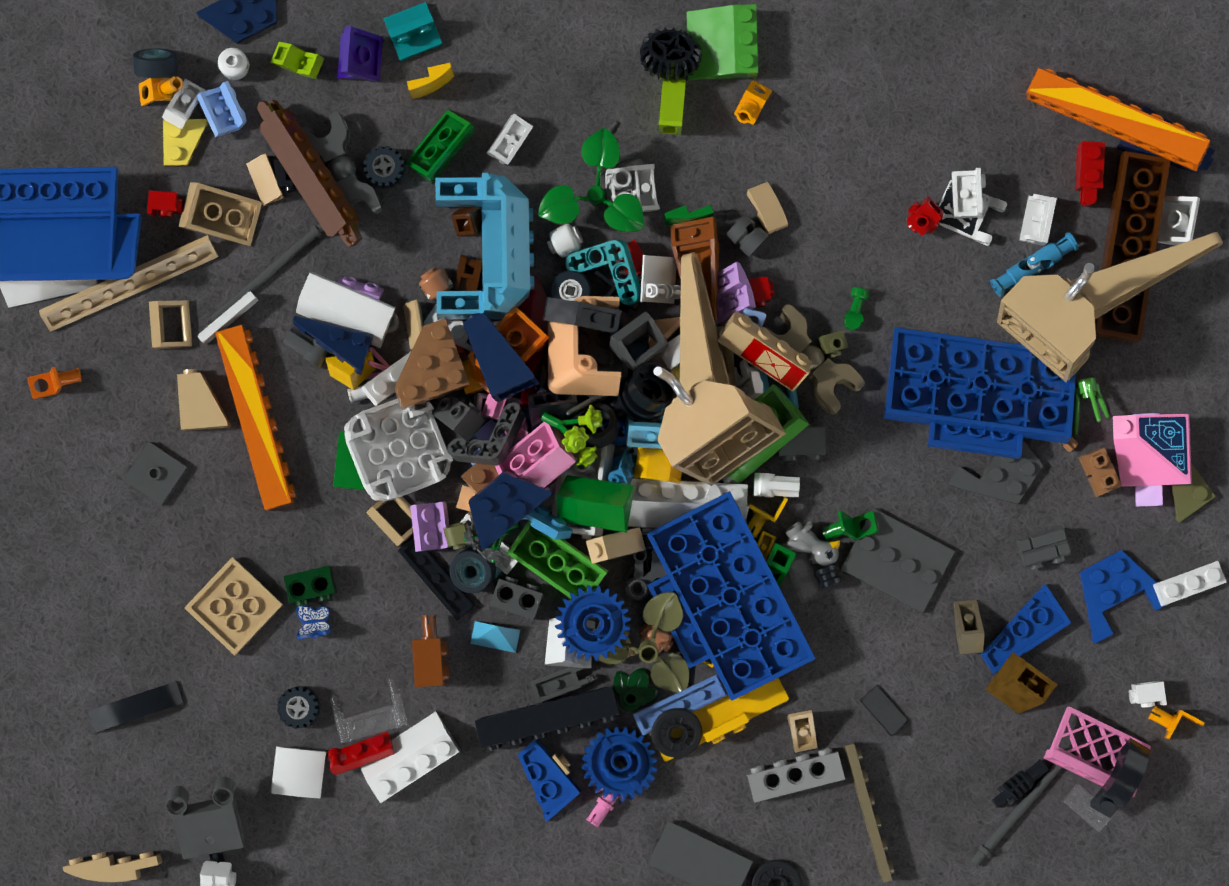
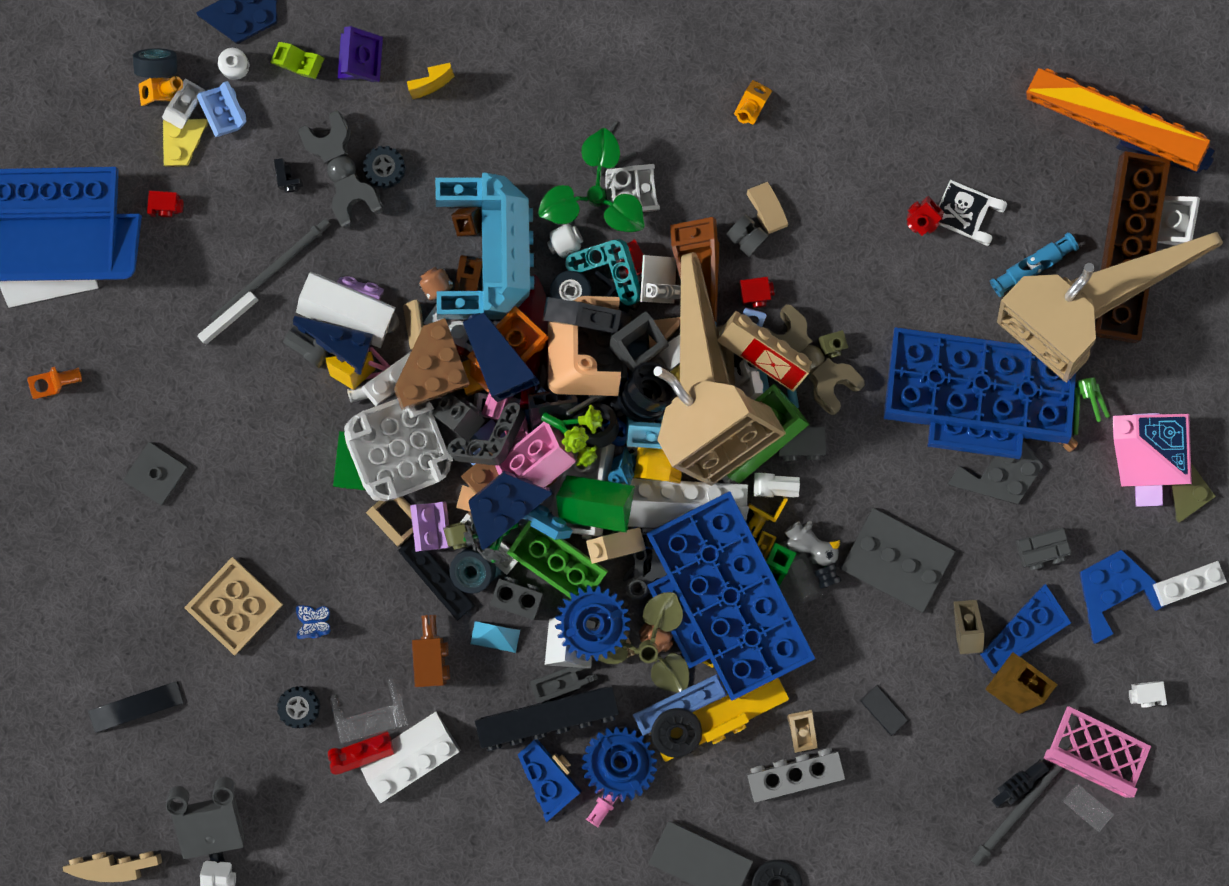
(144, 277): tan plate -> none
(157, 324): tan tile -> none
(198, 403): tan slope -> none
(220, 214): tan slope -> none
(255, 418): orange brick -> none
(264, 179): tan slope -> none
(298, 772): white slope -> none
(308, 173): reddish brown hinge -> none
(309, 580): dark green brick -> none
(413, 31): teal bracket -> none
(440, 146): green slope -> none
(509, 139): white hinge -> none
(635, 686): dark green plate -> none
(670, 54): black gear -> none
(672, 106): lime slope -> none
(682, 215): green slope -> none
(726, 41): bright green slope -> none
(733, 293): lavender slope -> none
(850, 526): green bracket -> none
(854, 318): green leg -> none
(866, 802): dark tan plate -> none
(968, 194): white bracket -> none
(1038, 219): white hinge -> none
(1089, 171): red brick -> none
(1103, 473): medium nougat hips -> none
(1124, 780): black arch -> none
(1171, 721): light orange bracket -> none

